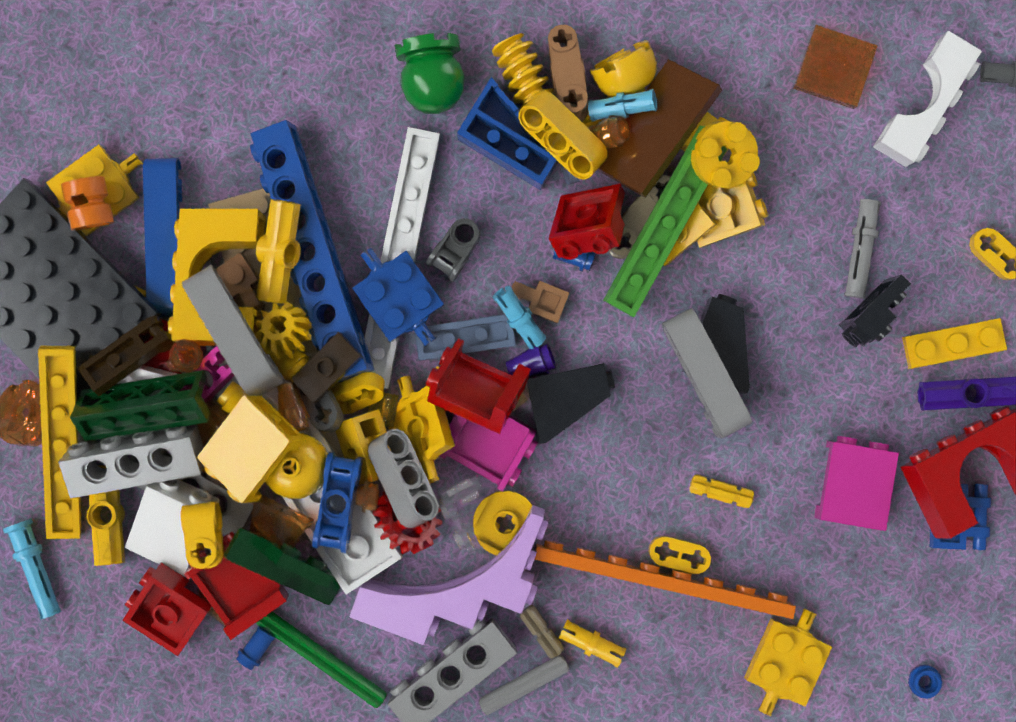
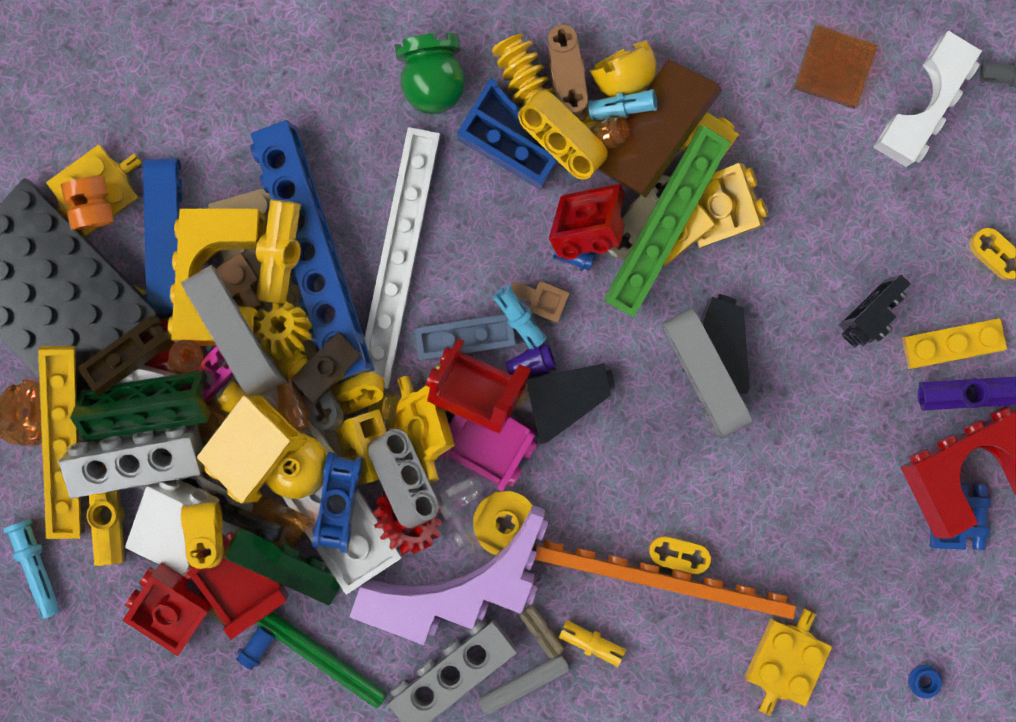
(252, 522): none -> black axle
(367, 496): clear orange plate -> none
(398, 296): blue plate -> none
(454, 250): dark grey piece -> none
(721, 491): yellow axle -> none
(743, 156): yellow plate -> none
(858, 484): dark pink panel -> none
(862, 248): light grey pin -> none

